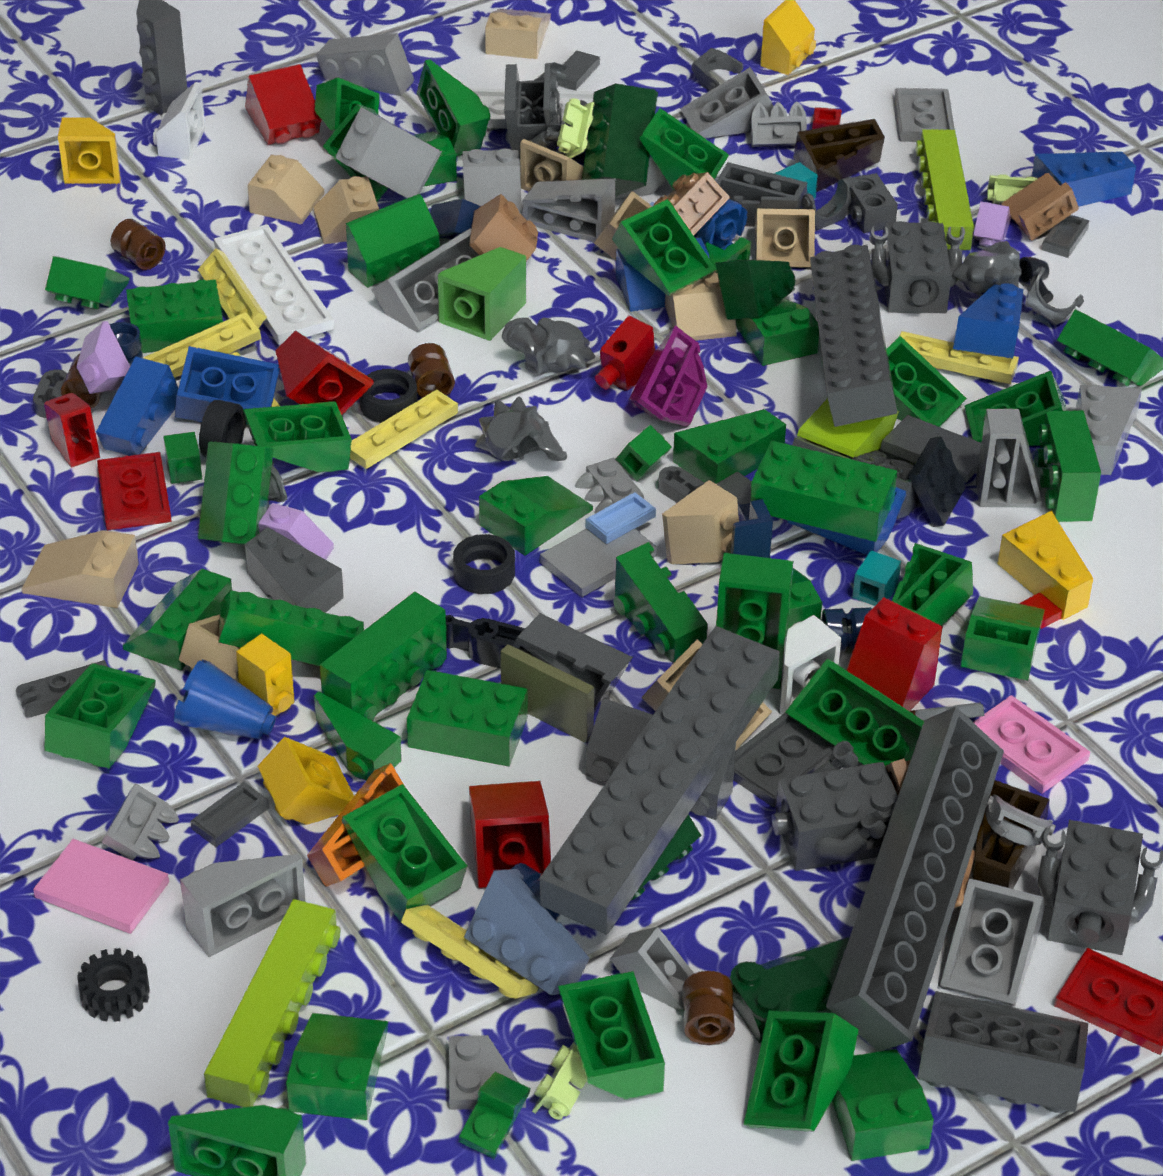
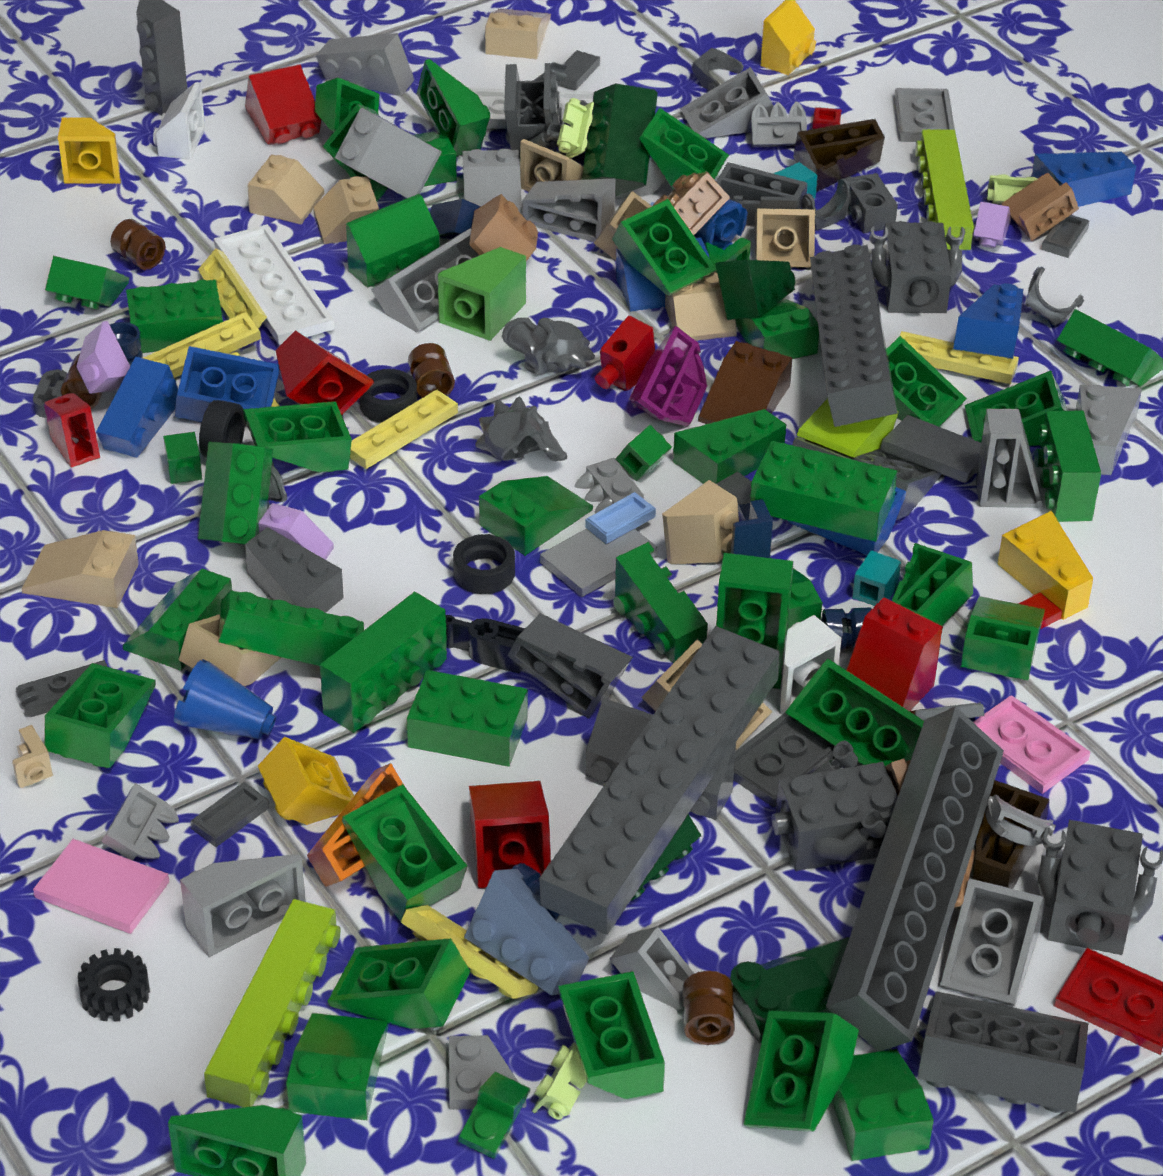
(34, 759): none -> tan bracket
(134, 491): red tile -> none
(267, 672): yellow brick -> none
(356, 739): green slope -> none
(403, 983): none -> green slope
(552, 693): olive tile -> none
(677, 483): dark grey beam -> none
(747, 383): none -> reddish brown slope
(937, 481): black plate -> none
(988, 267): dark grey head -> none
(1028, 266): black bar -> none

